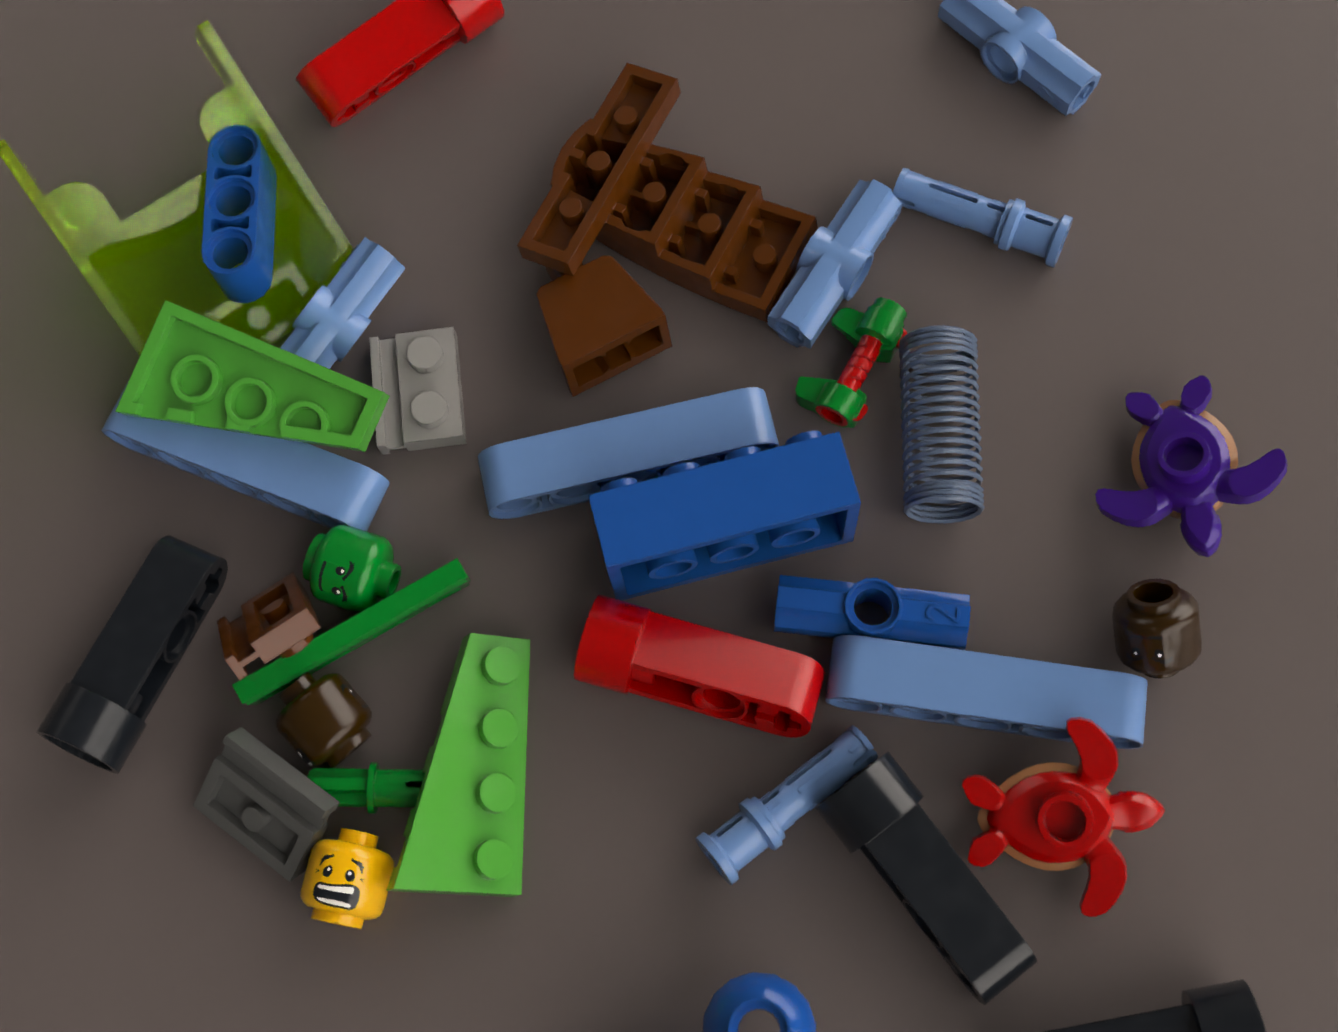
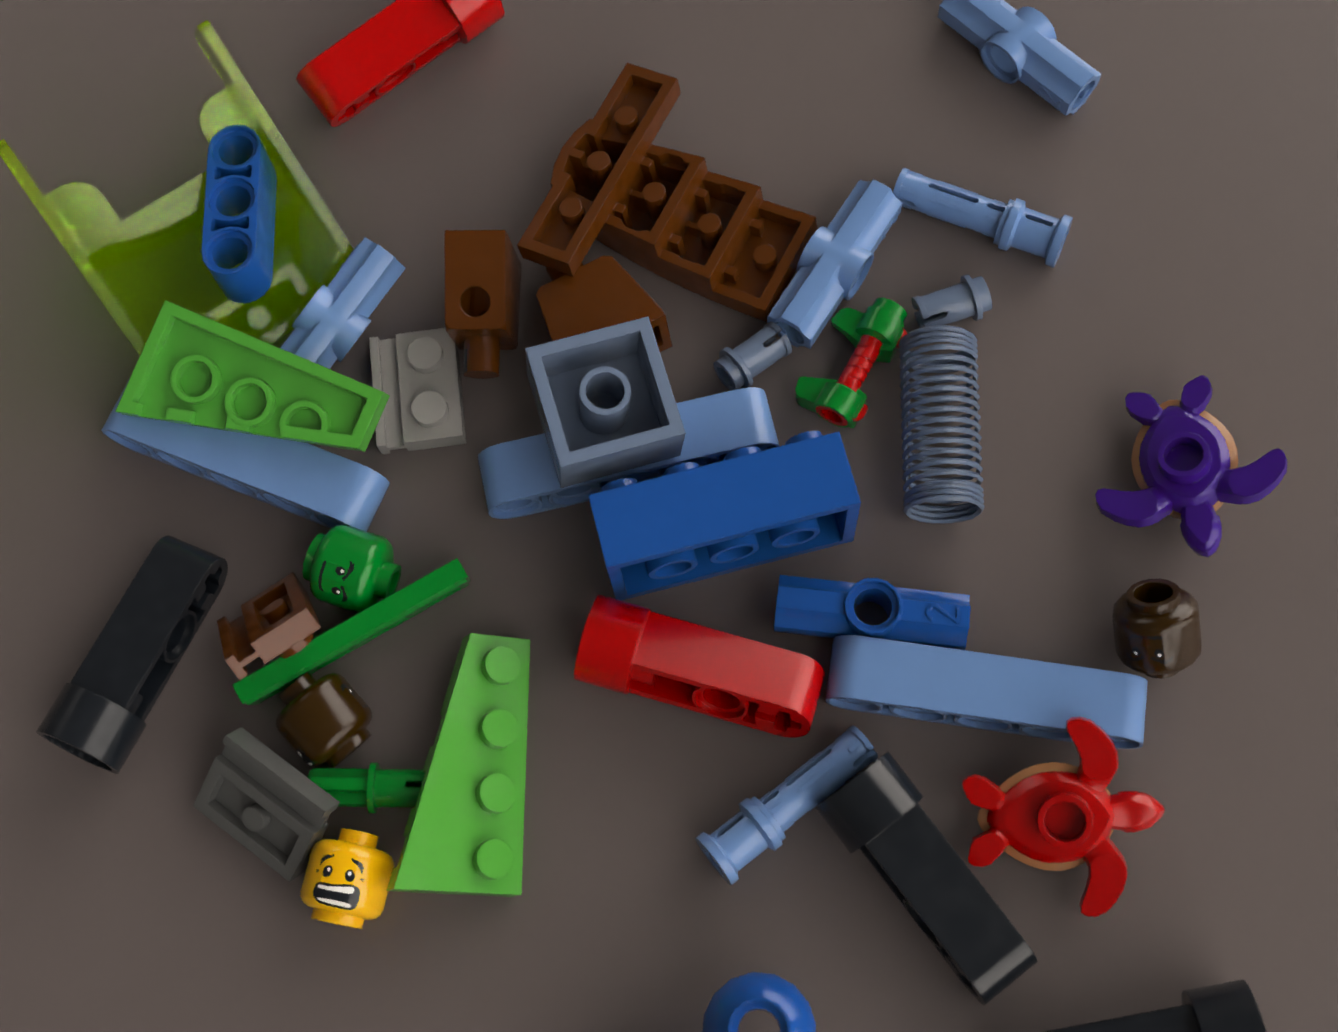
(481, 297): none -> reddish brown torso
(604, 401): none -> sand blue brick
(747, 360): none -> sand blue pin
(953, 303): none -> sand blue pin

